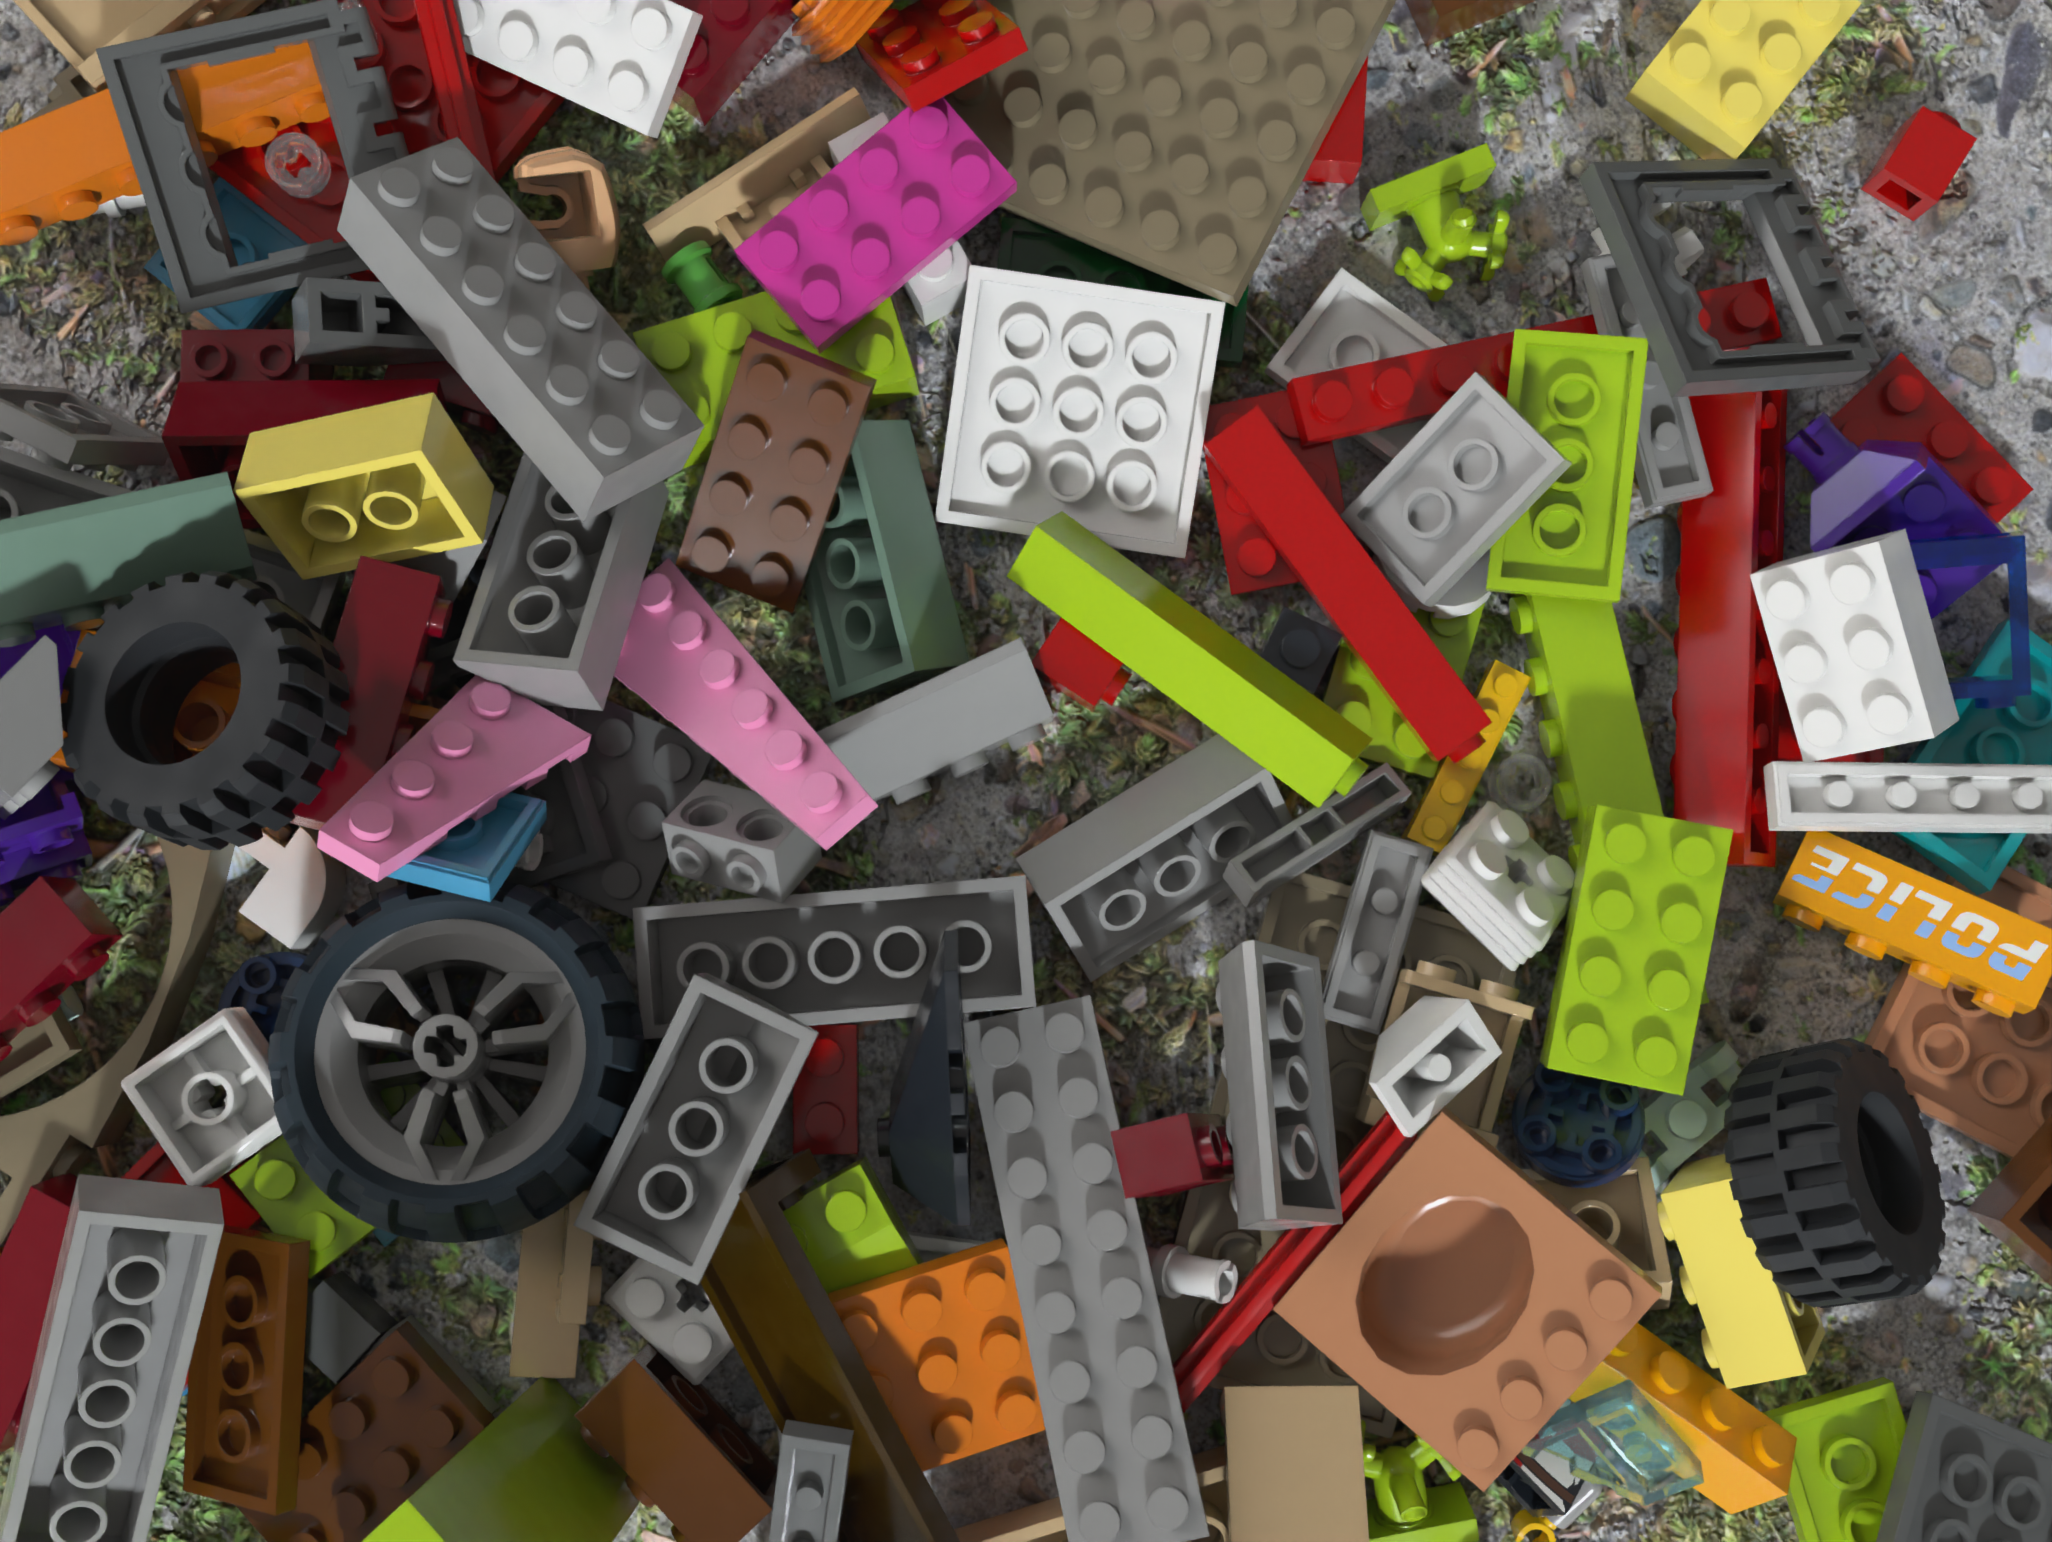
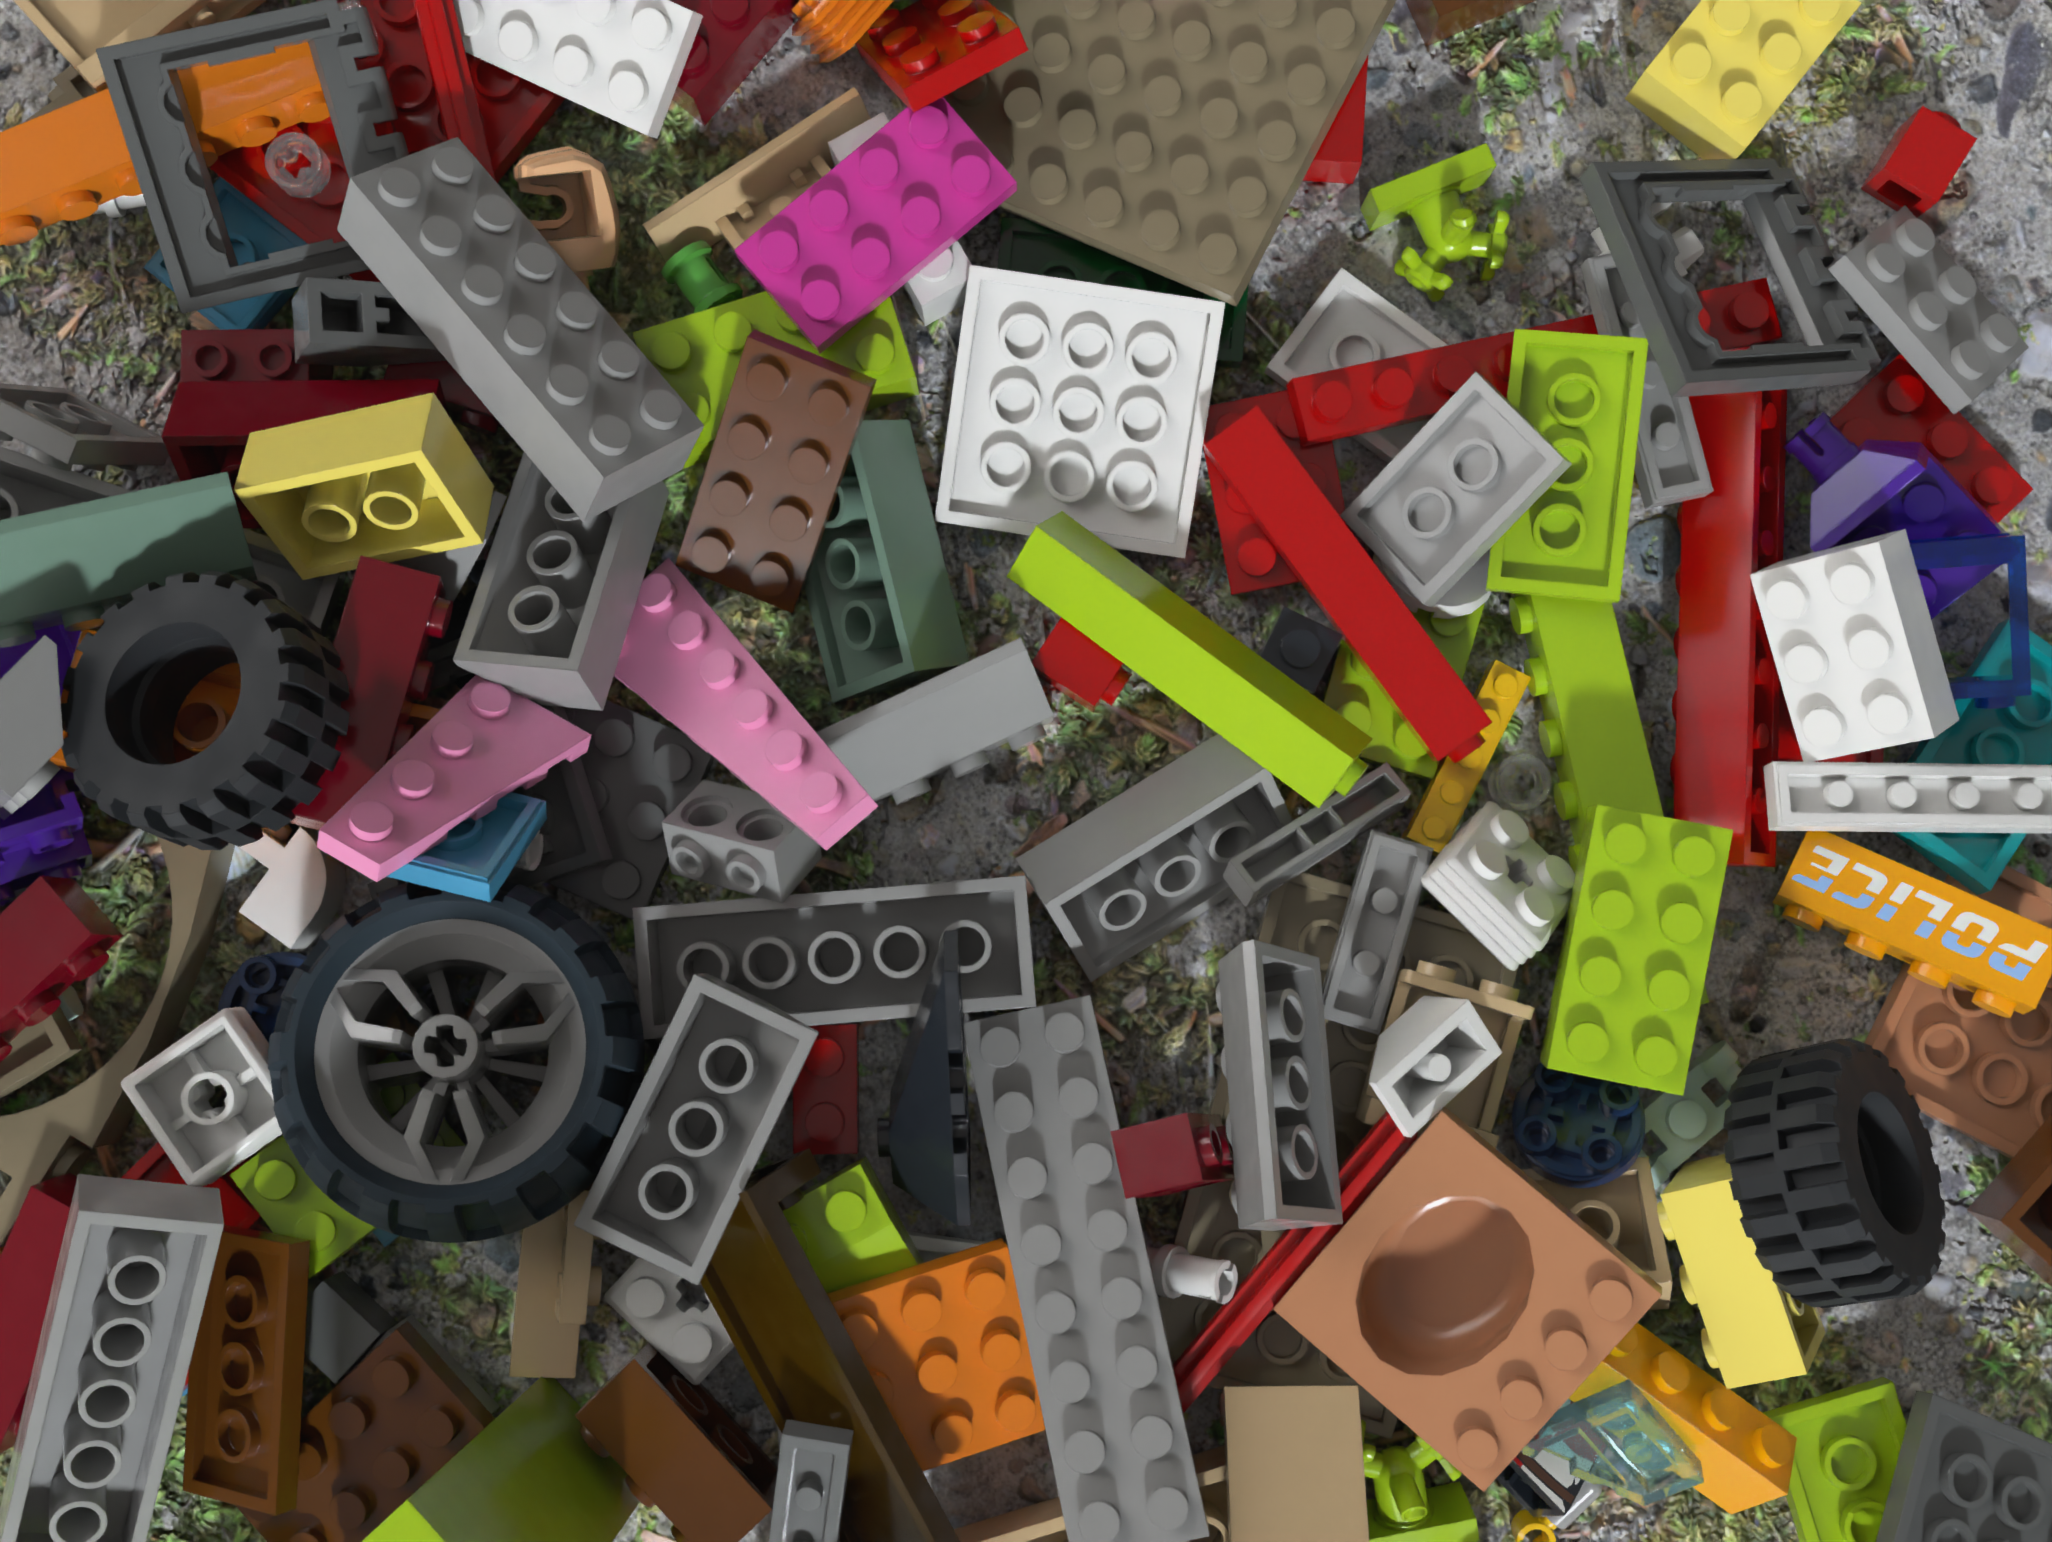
(1929, 309): none -> light grey plate

